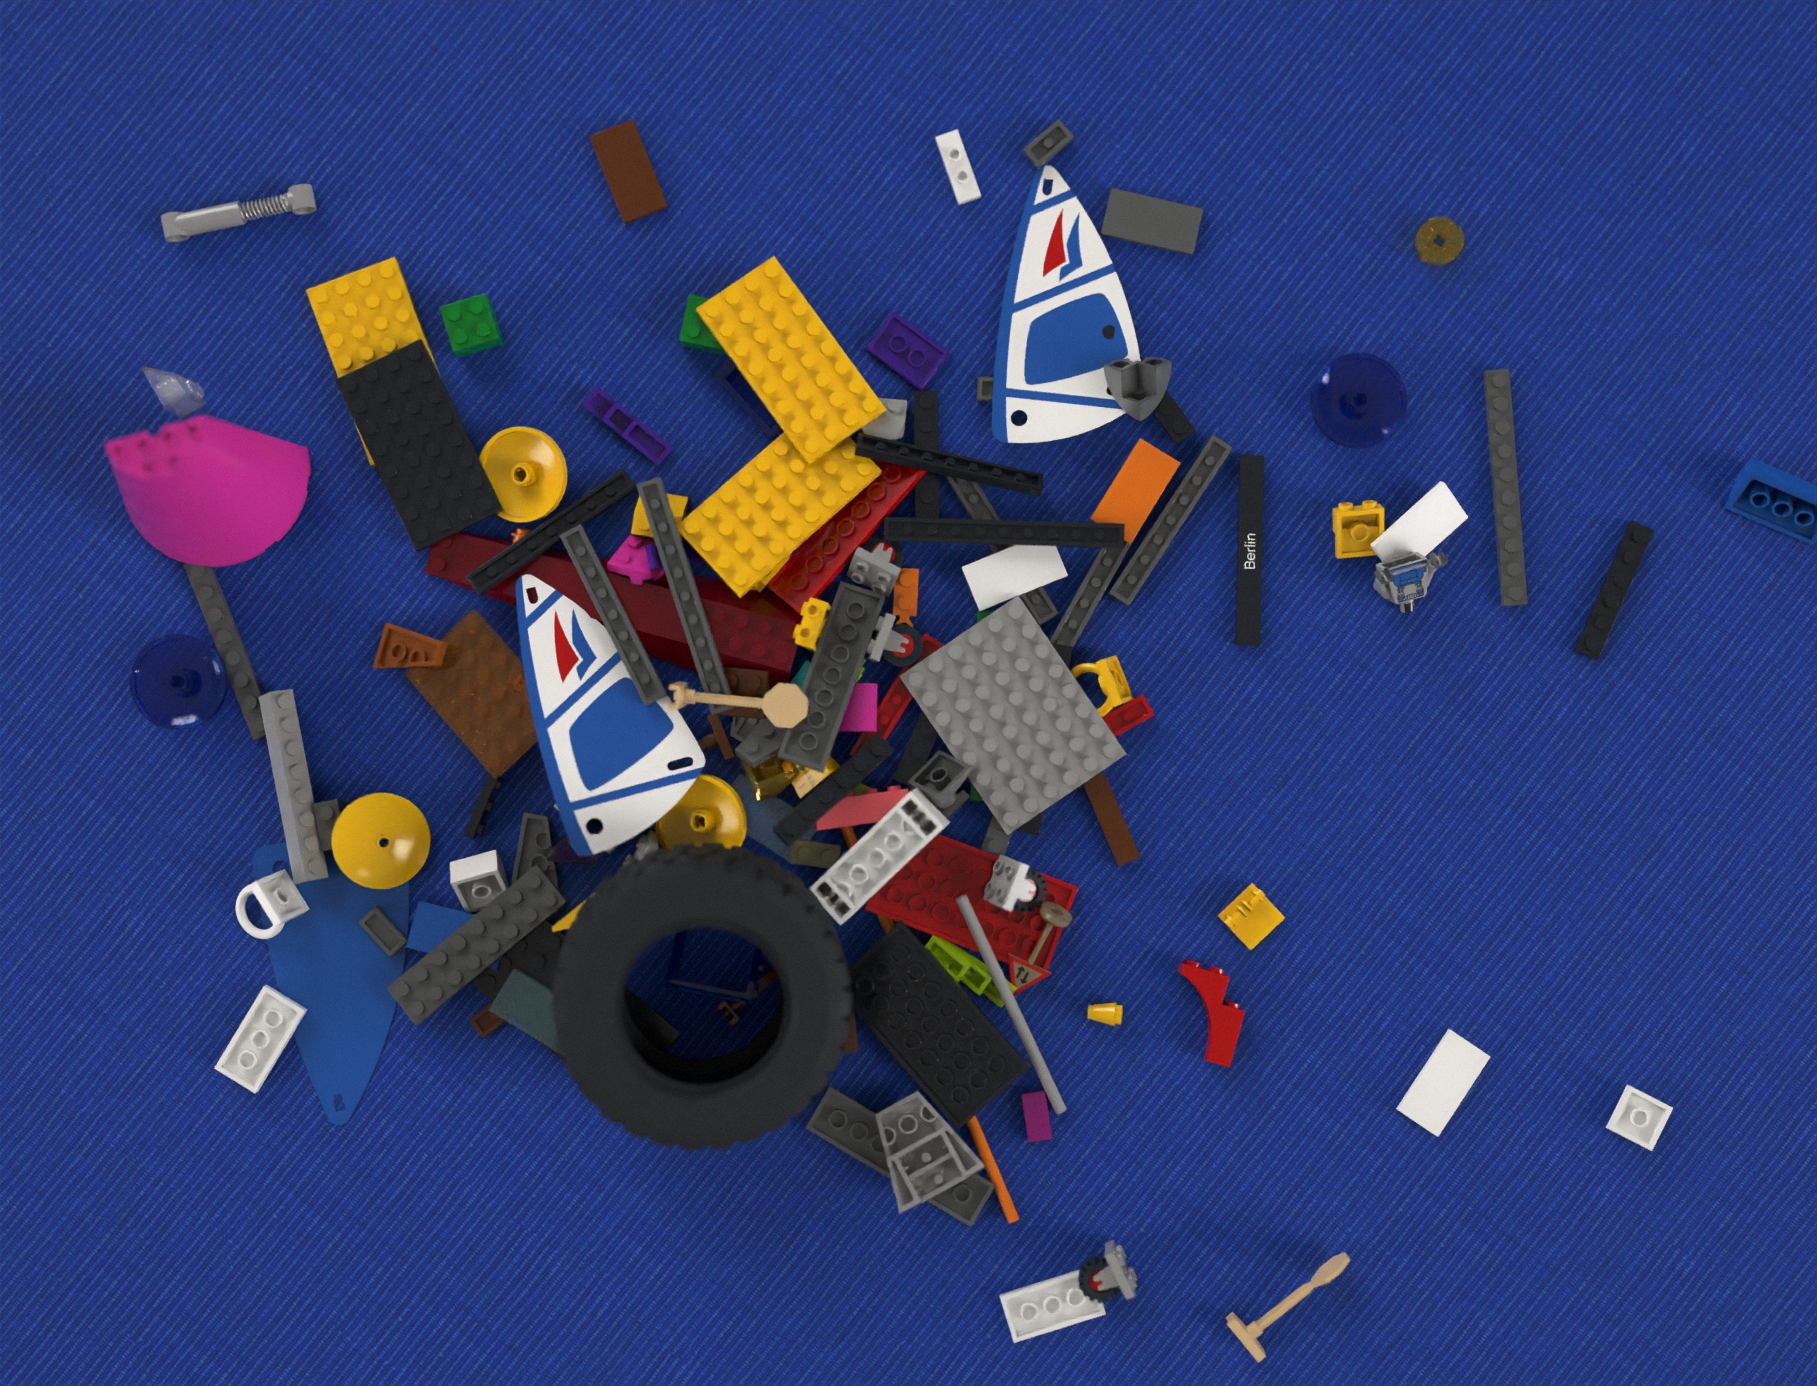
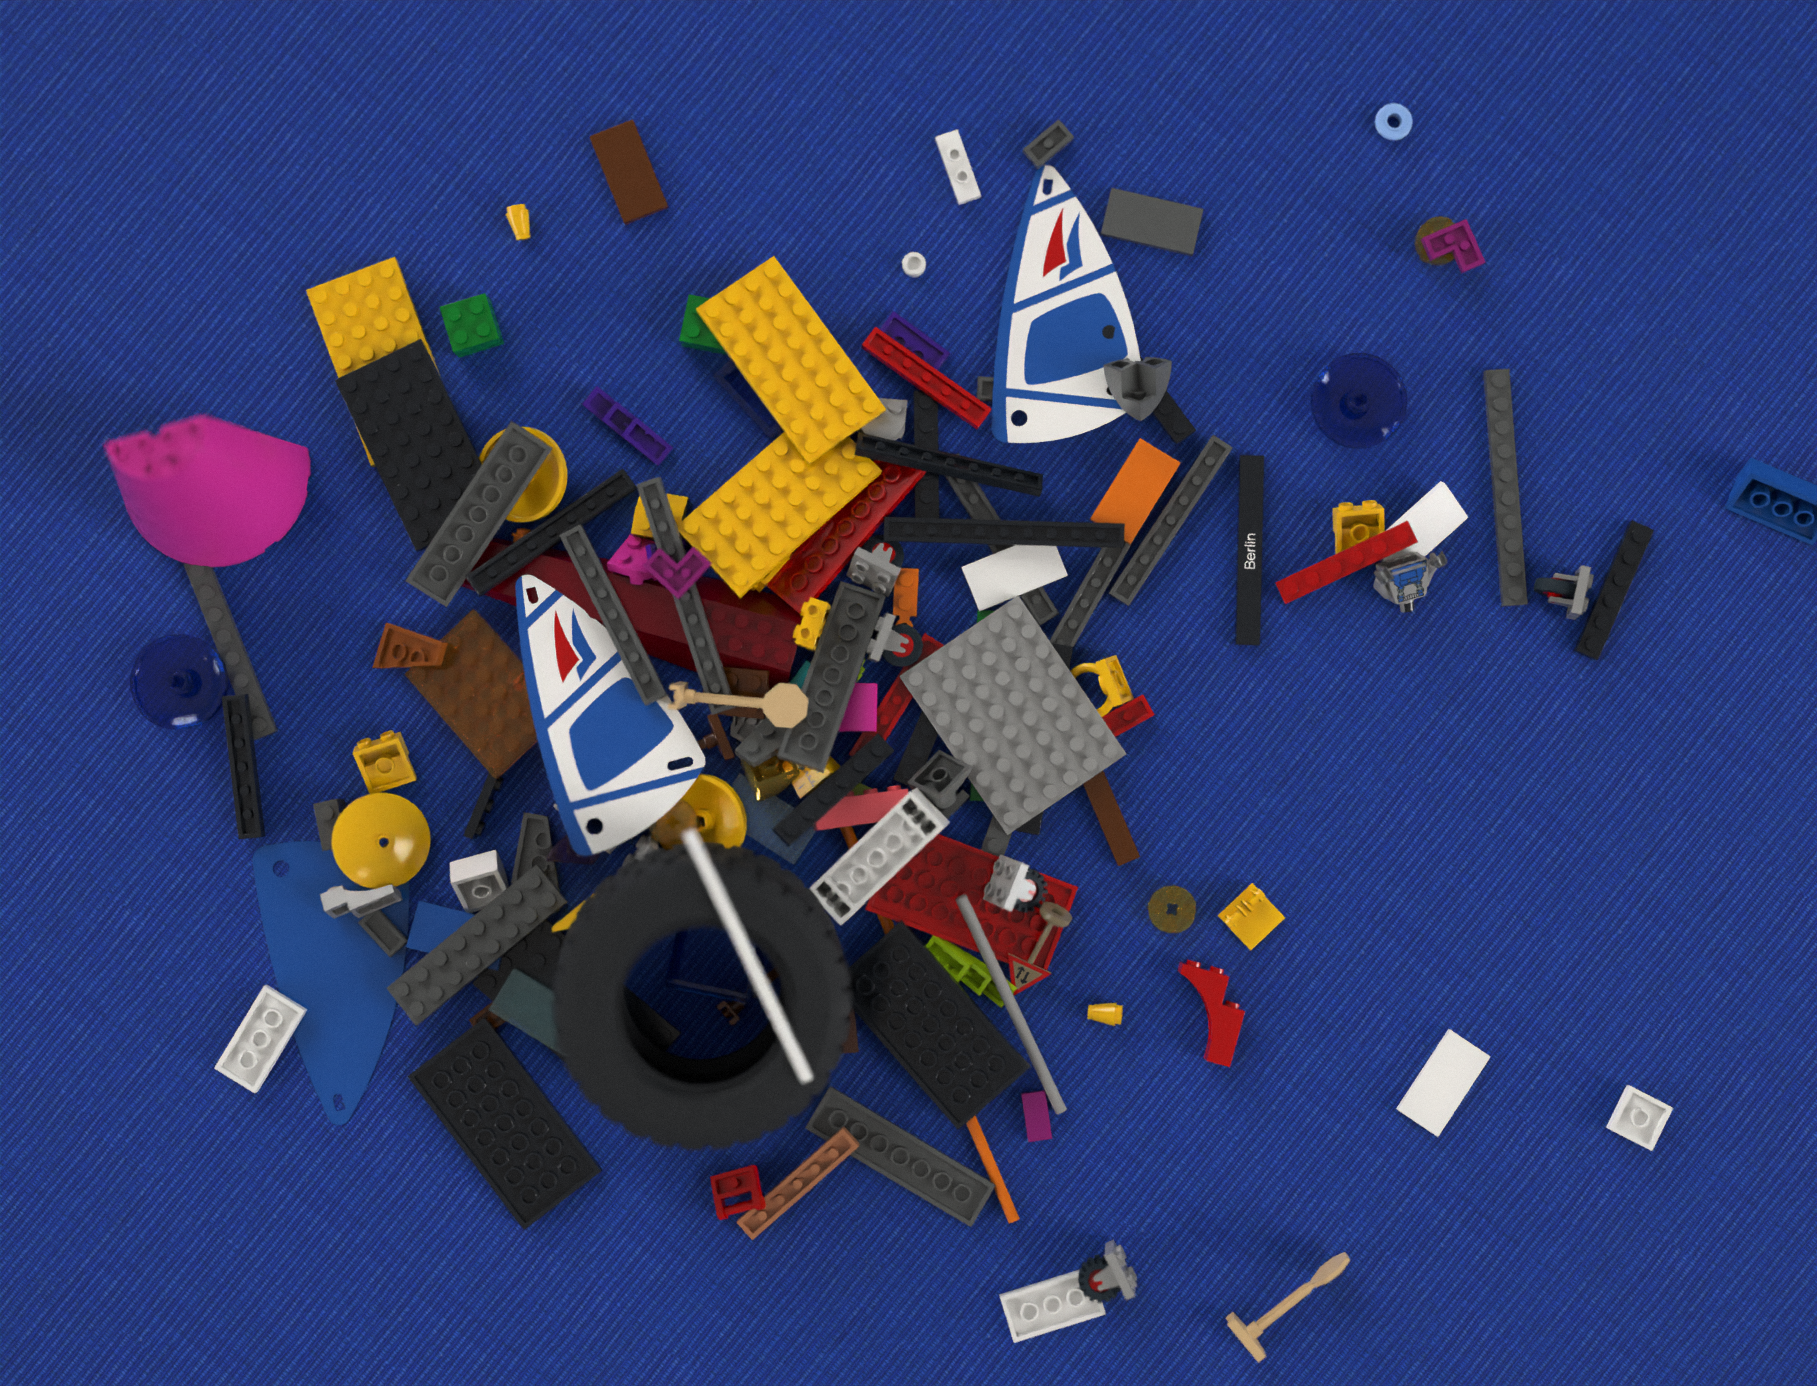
(175, 392): clear slope -> none
(180, 225): light grey piece -> none
(243, 766): none -> black plate
(279, 900): white tile -> none
(293, 786): light grey brick -> none
(340, 901): none -> light grey slope
(384, 762): none -> yellow plate
(479, 513): none -> dark grey plate
(505, 1123): none -> black plate
(519, 221): none -> yellow cone
(670, 836): none -> clear yellow plate
(677, 576): none -> magenta plate
(734, 1184): none -> red plate
(747, 955): none -> white piece
(799, 1182): none -> nougat plate
(814, 853): olive plate -> none
(913, 264): none -> white tile
(922, 1151): light grey wedge -> none
(926, 378): none -> red plate
(1185, 911): none -> clear yellow plate
(1346, 562): none -> red plate
(1399, 112): none -> light blue piece
(1458, 240): none -> magenta plate
(1567, 590): none -> light grey plate

